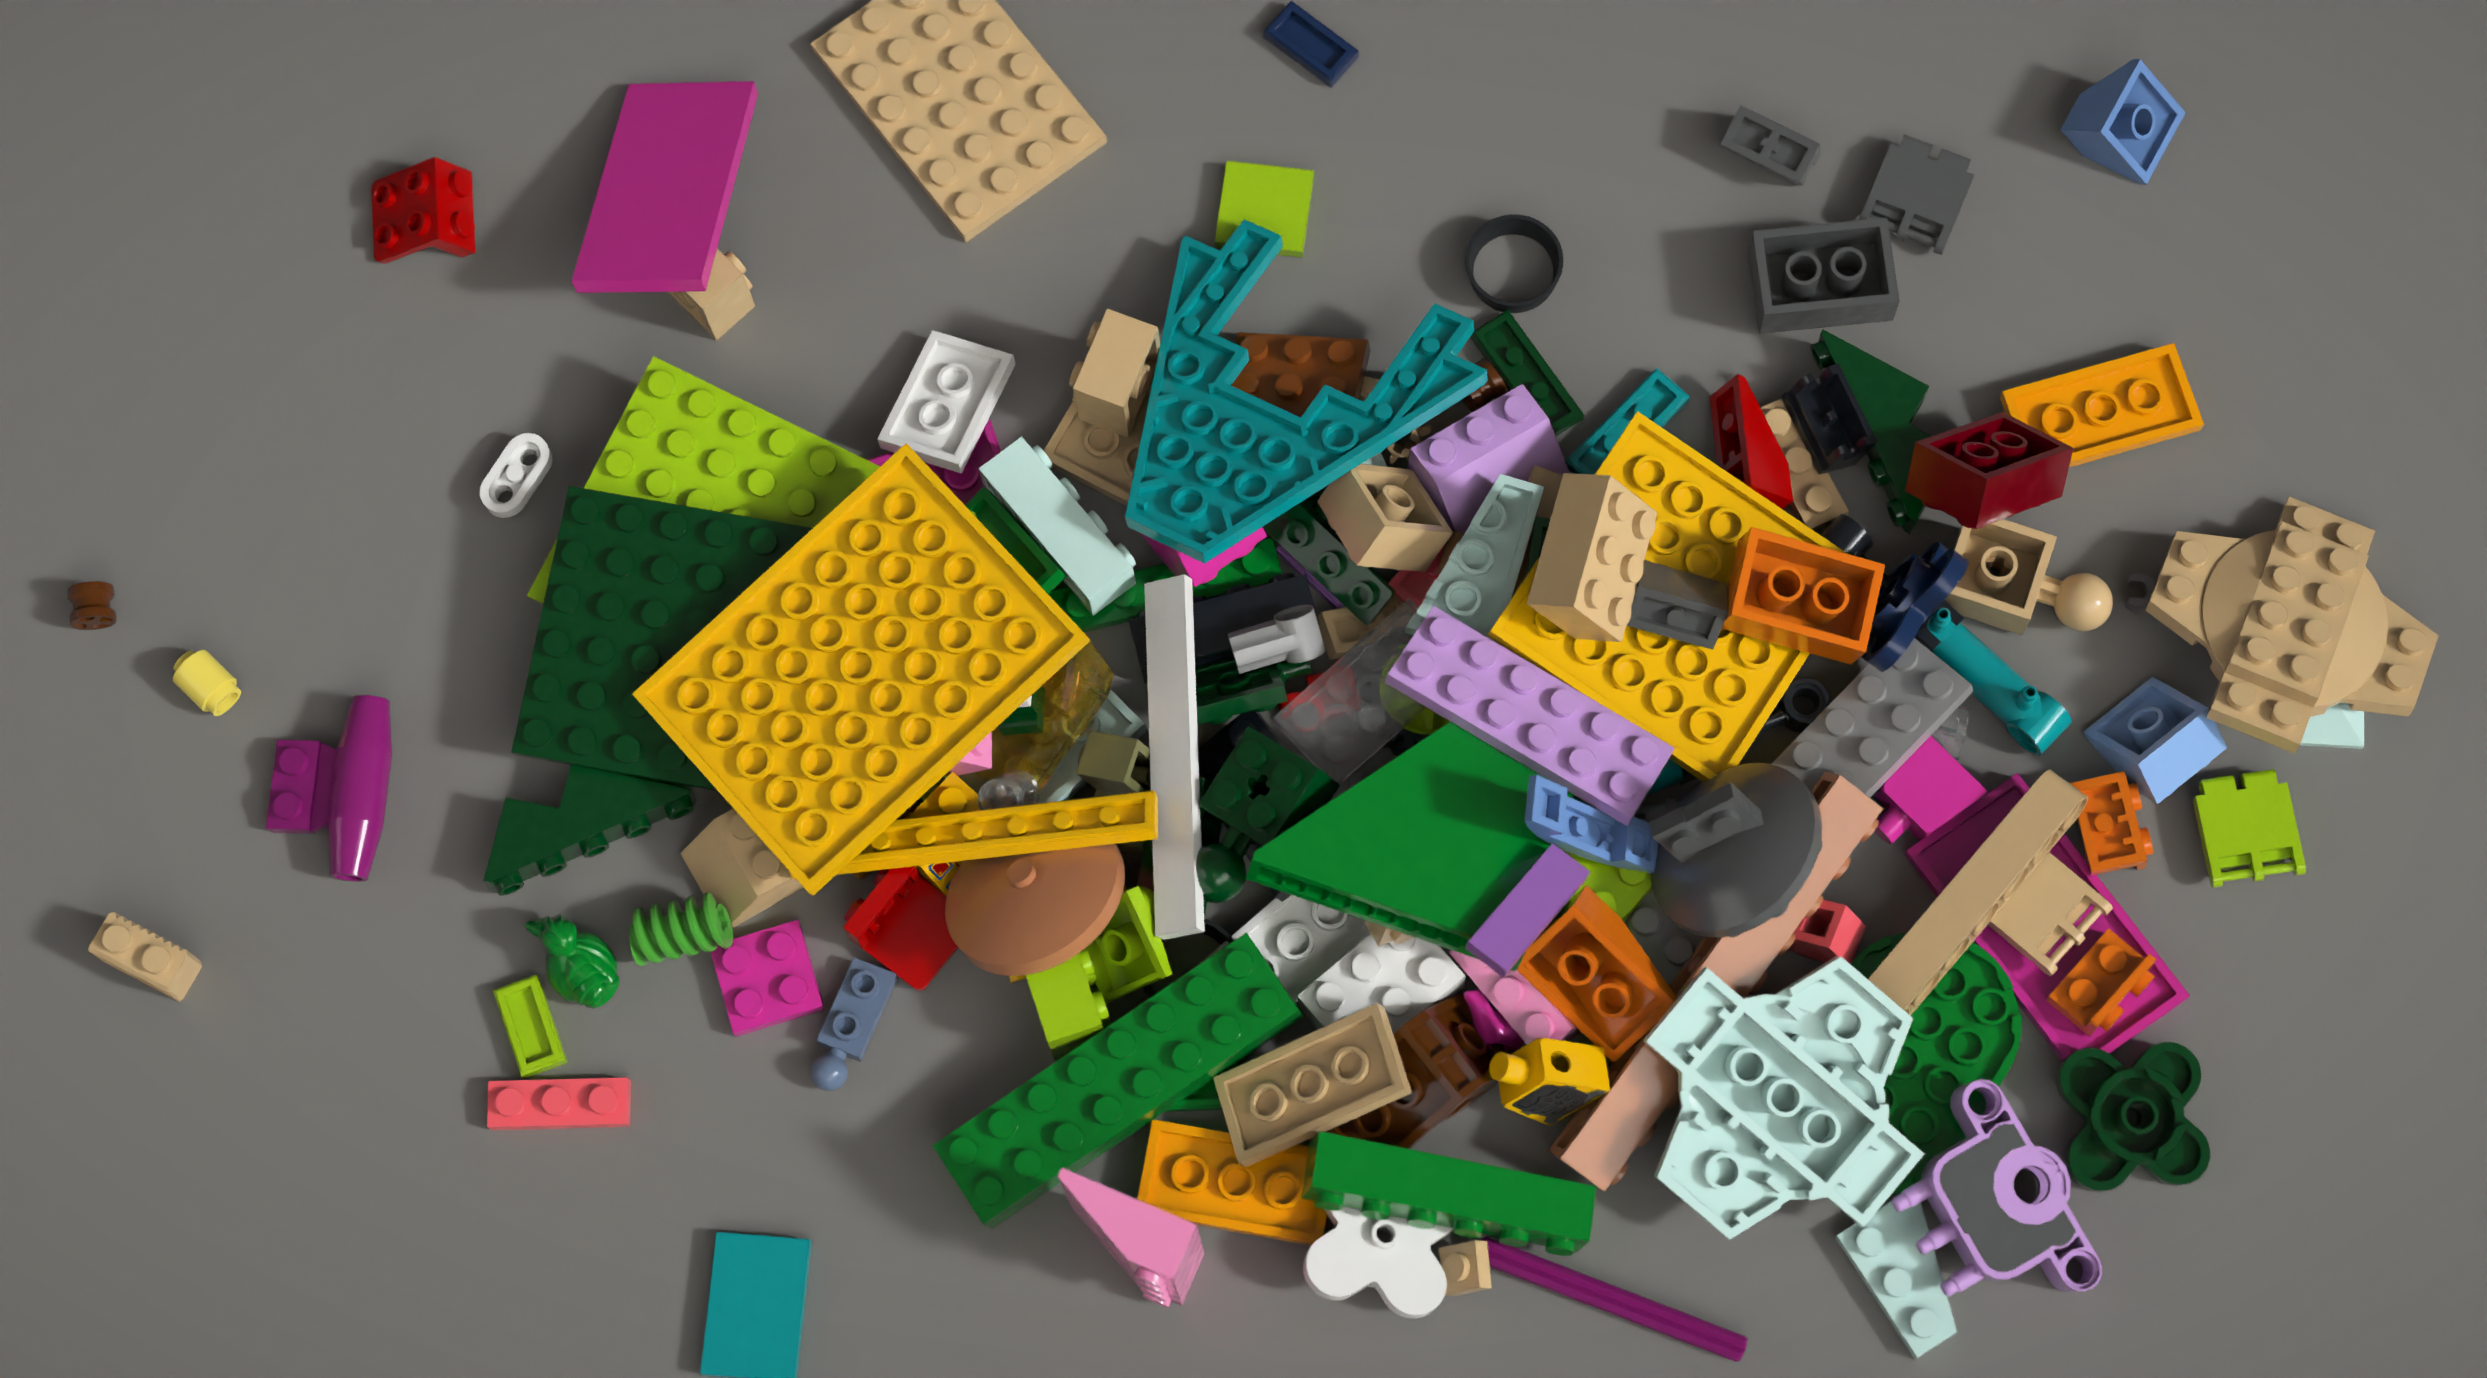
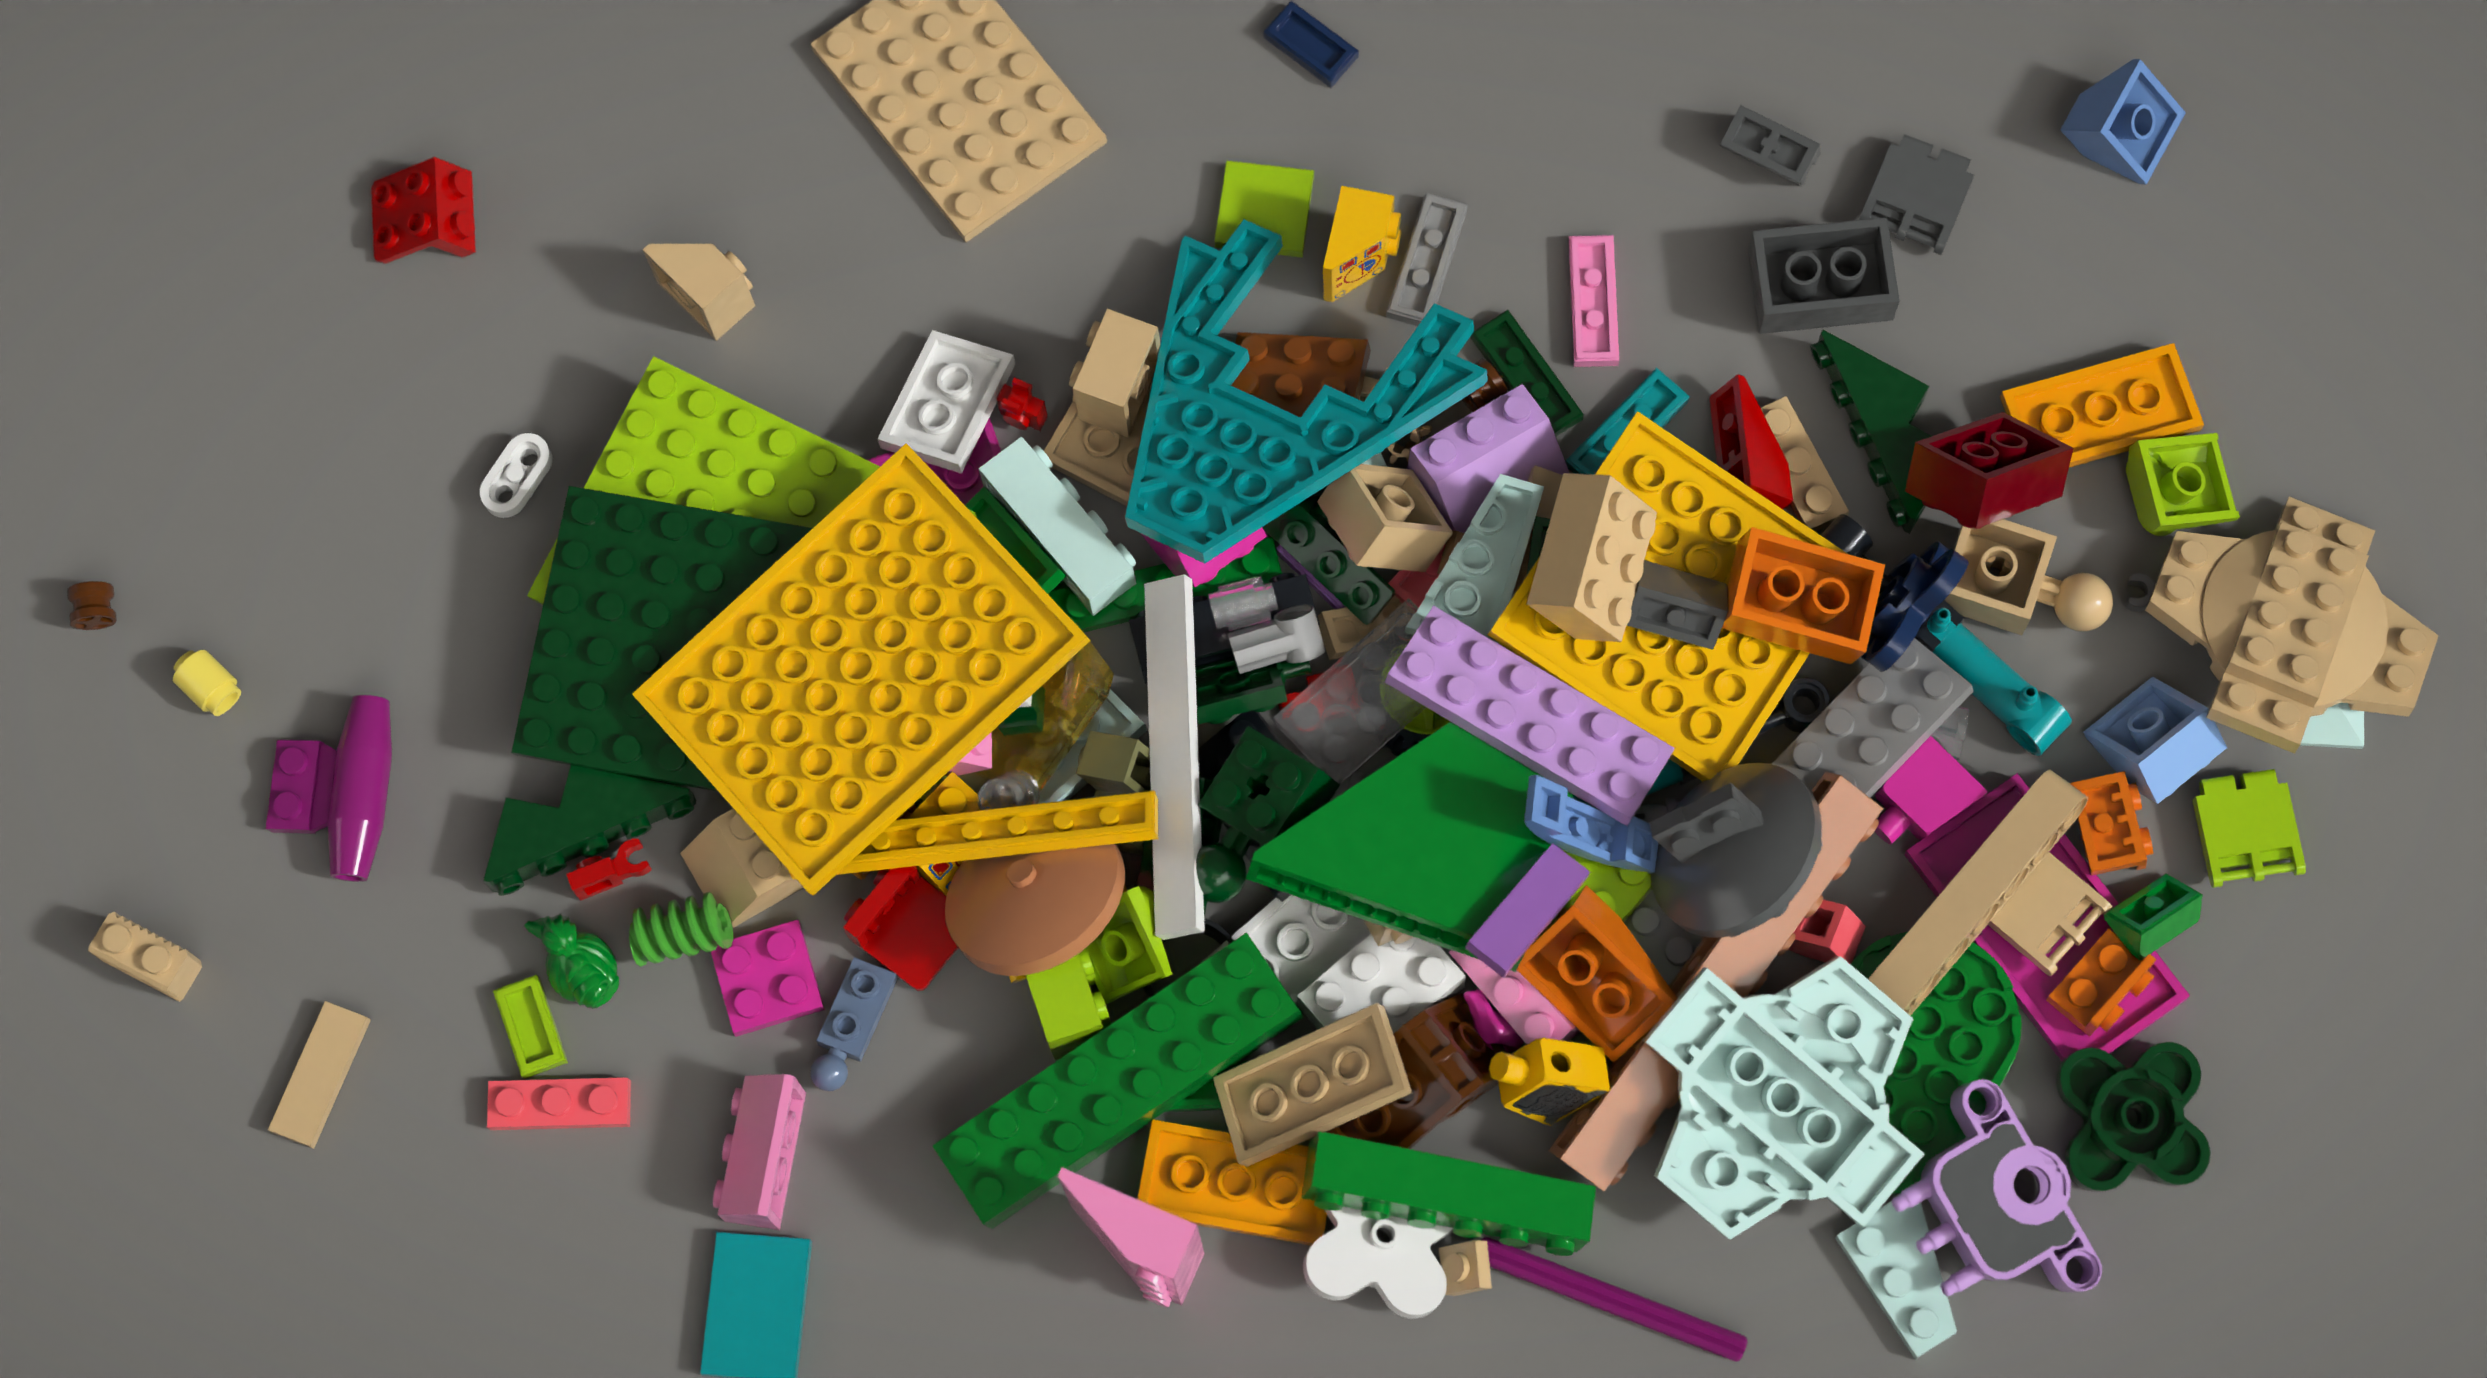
(319, 1074): none -> tan tile
(599, 874): none -> red plate
(665, 187): dark pink tile -> none
(760, 1150): none -> bright pink slope
(1020, 407): none -> red plate
(1242, 603): none -> clear brick
(1359, 241): none -> yellow slope
(1427, 258): none -> light grey tile
(1517, 225): black tyre -> none
(1593, 301): none -> bright pink tile
(1829, 420): black hinge -> none
(2155, 915): none -> green slope
(2179, 483): none -> lime slope

